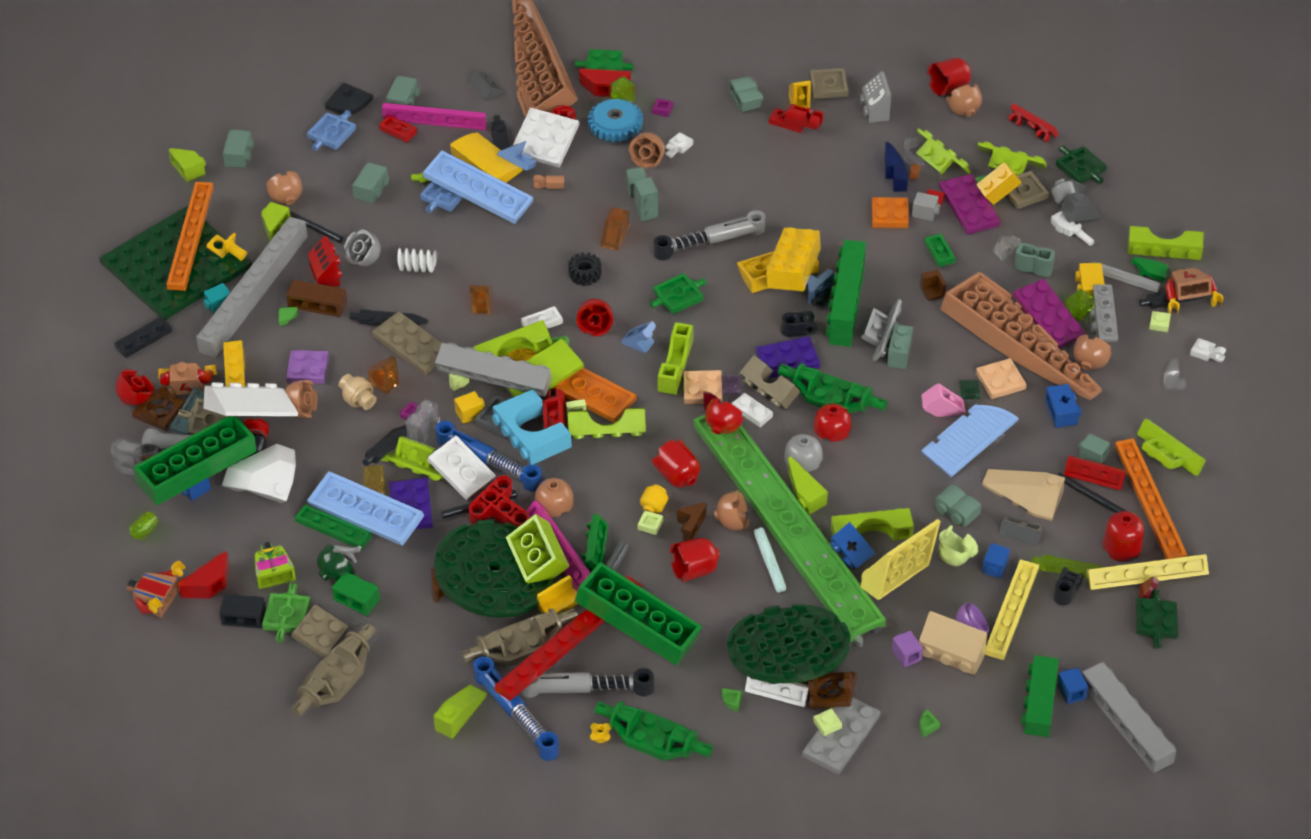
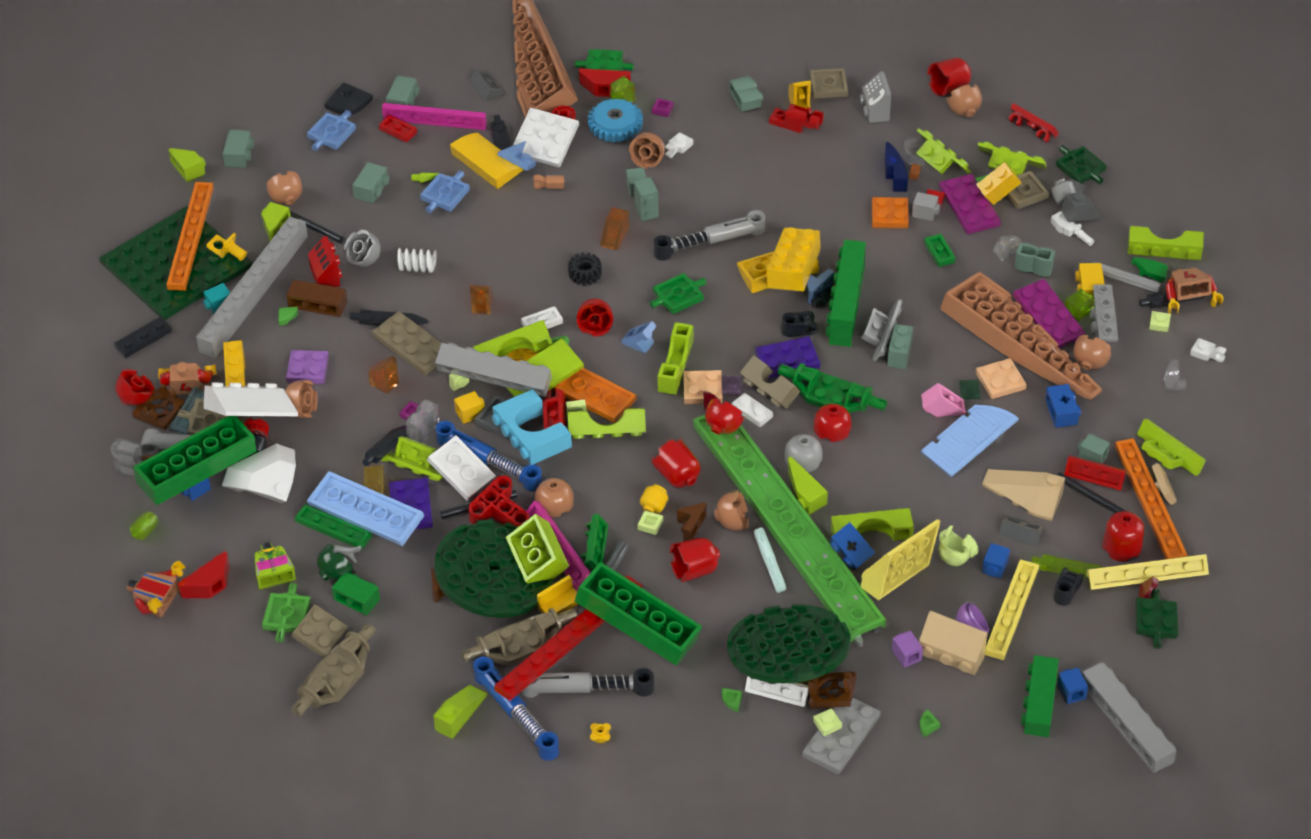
(242, 611): black brick -> none
(357, 391): tan piece -> none
(478, 187): light blue plate -> none
(652, 733): green plate -> none
(933, 285): reddish brown panel -> none
(957, 505): sand green brick -> none
(1163, 484): none -> tan plate

